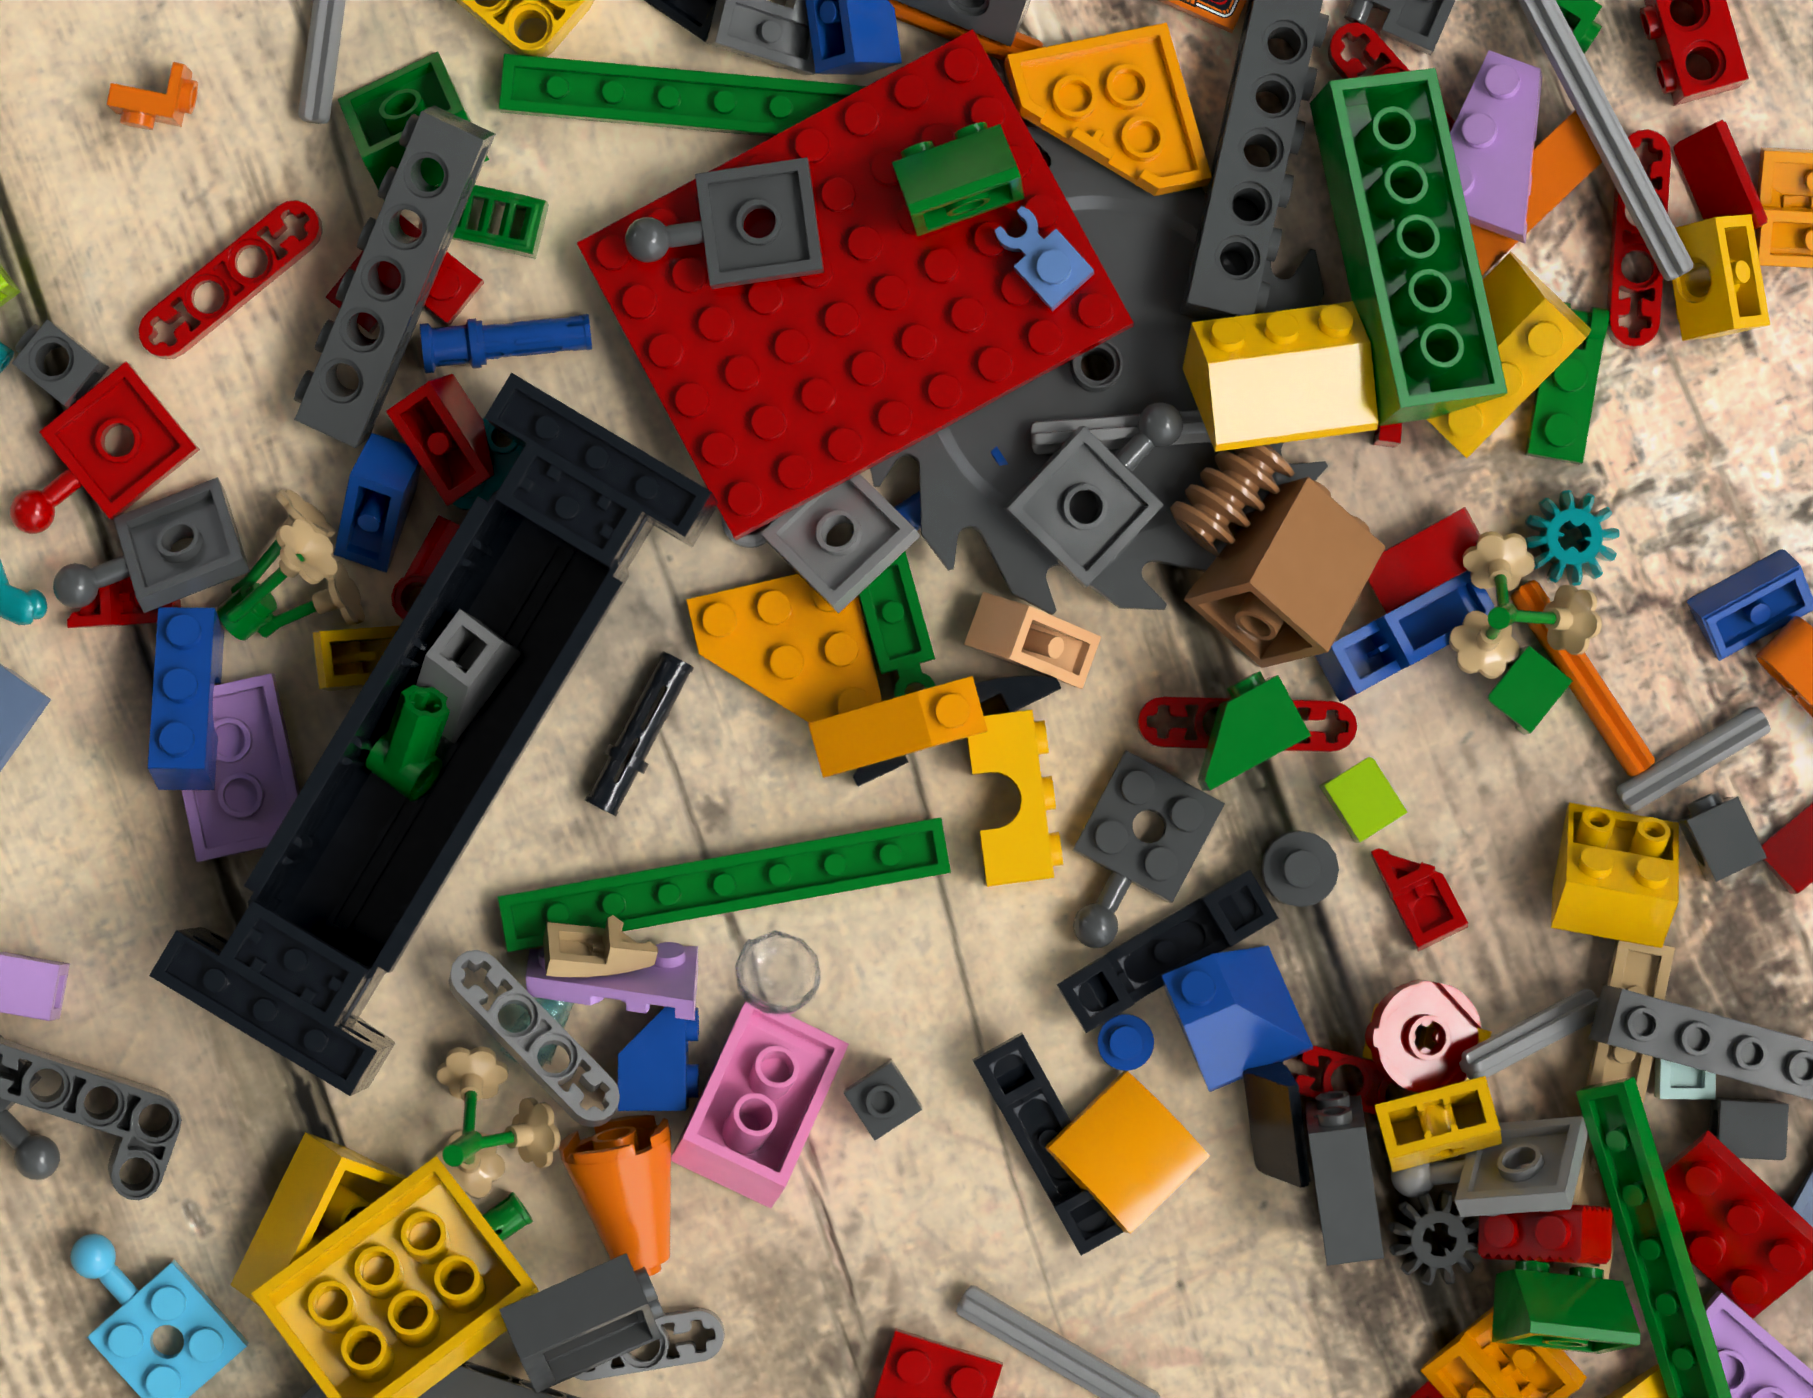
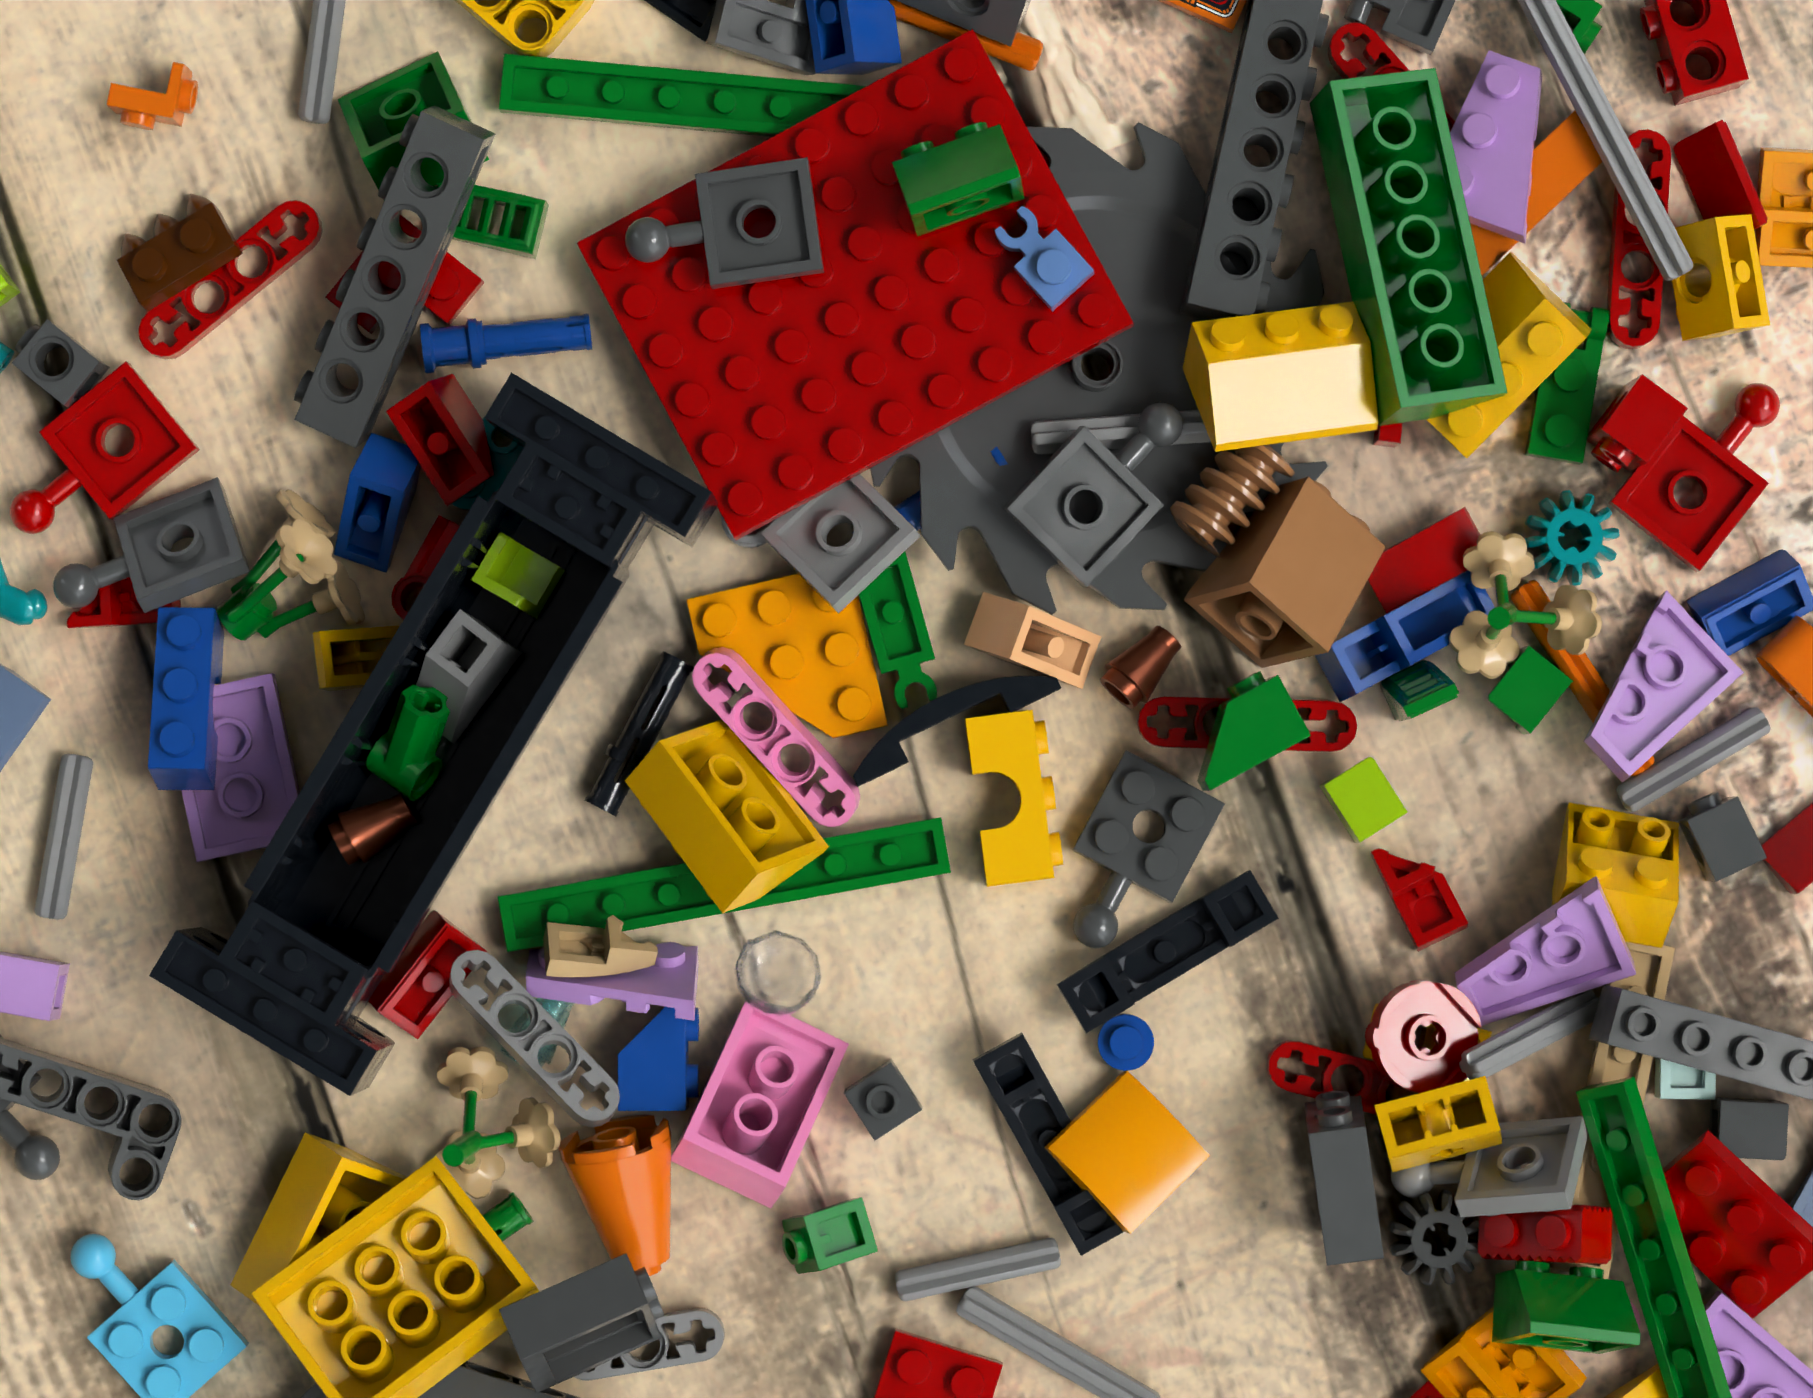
(63, 836): none -> light grey axle
(177, 253): none -> reddish brown plate
(370, 828): none -> copper cone
(420, 980): none -> red slope
(518, 575): none -> lime panel
(724, 814): none -> yellow slope
(783, 731): none -> bright pink beam
(828, 1236): none -> green bracket
(898, 726): light orange slope -> none
(977, 1269): none -> light grey axle
(1116, 103): light orange plate -> none
(1138, 669): none -> copper cone
(1235, 1013): blue slope -> none
(1277, 1123): black slope -> none
(1299, 868): dark grey piece -> none
(1417, 690): none -> green slope
(1549, 958): none -> lavender wing
(1634, 425): none -> red brick
(1660, 688): none -> lavender wing
(1726, 481): none -> red plate

